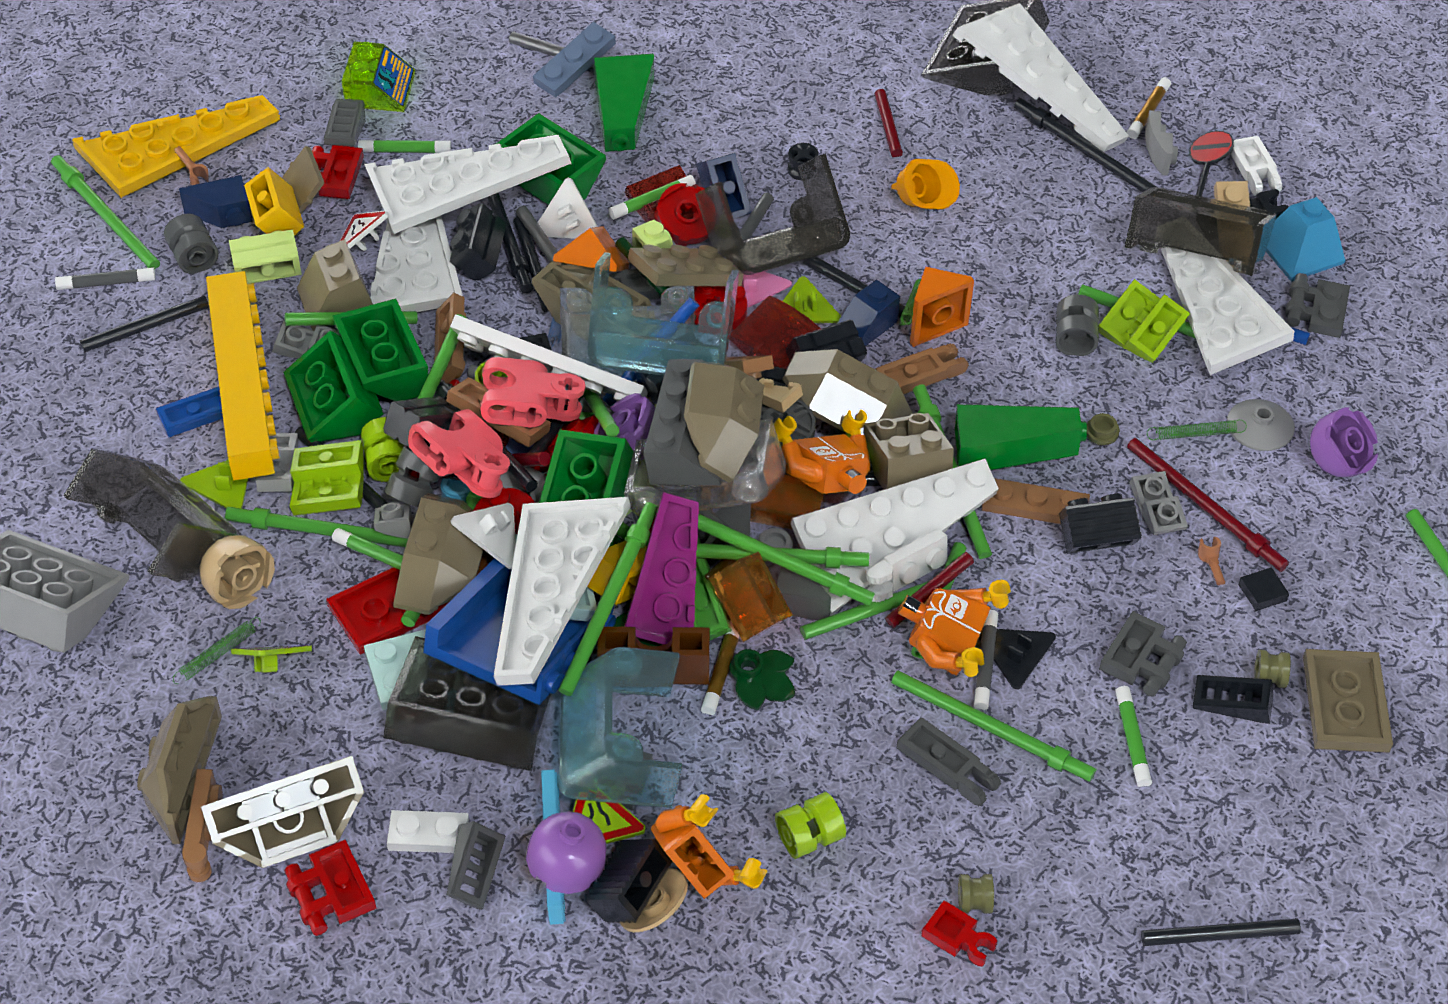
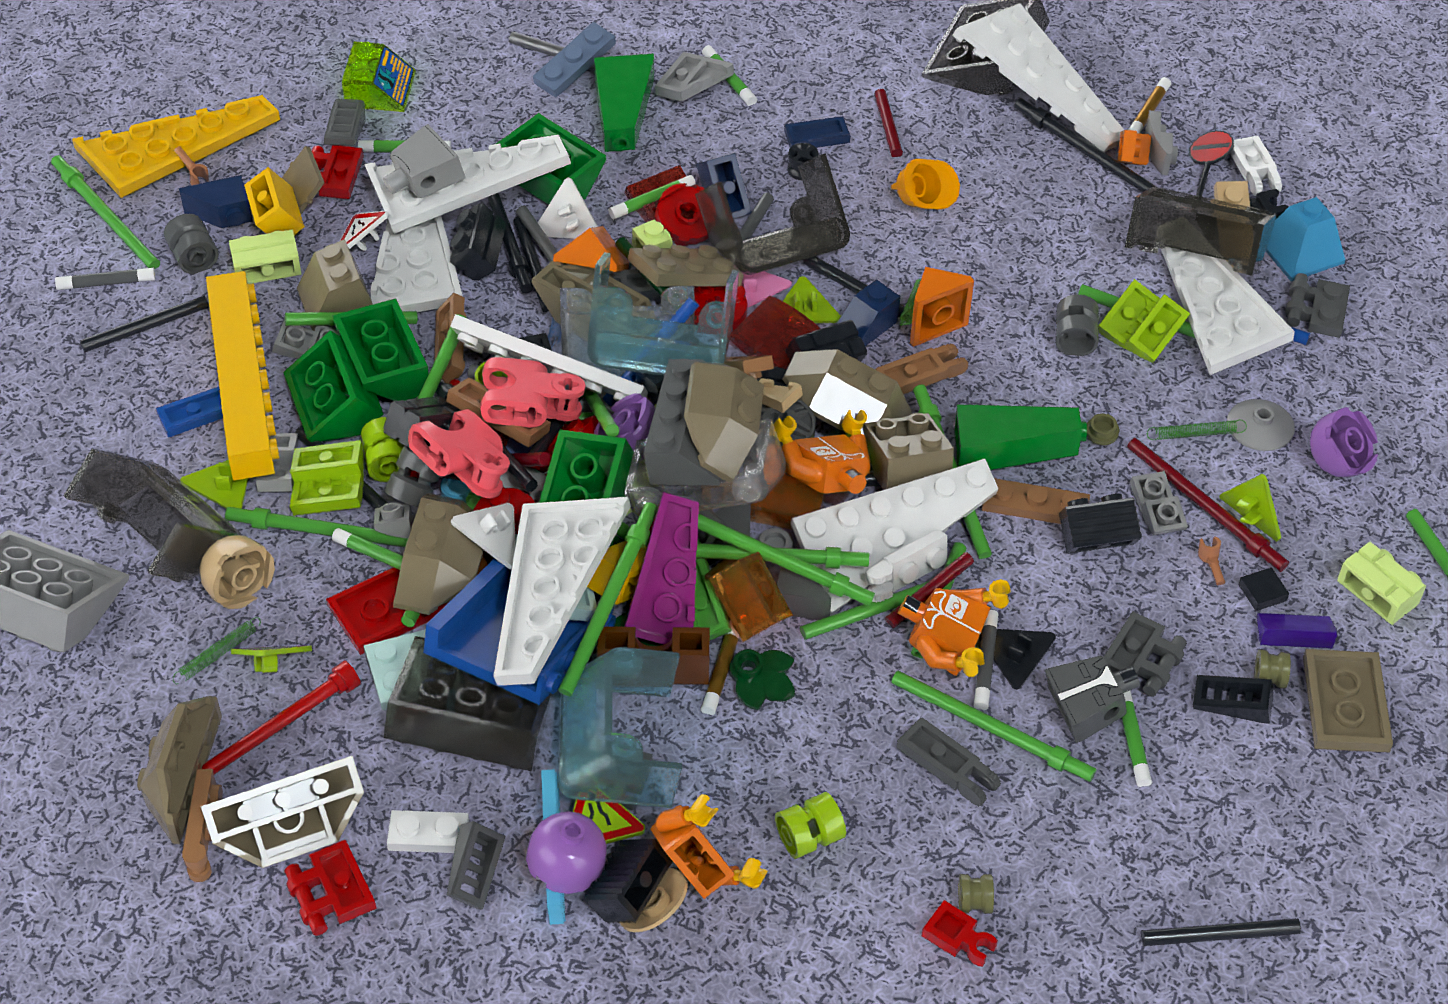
(341, 679): none -> red piece
(424, 164): none -> light grey torso
(692, 75): none -> light grey wing
(734, 81): none -> bar
(818, 132): none -> dark blue tile
(1090, 694): none -> dark grey torso
(1134, 147): none -> orange bracket
(1255, 504): none -> lime piece
(1296, 630): none -> dark purple slope
(1381, 582): none -> yellowish green brick

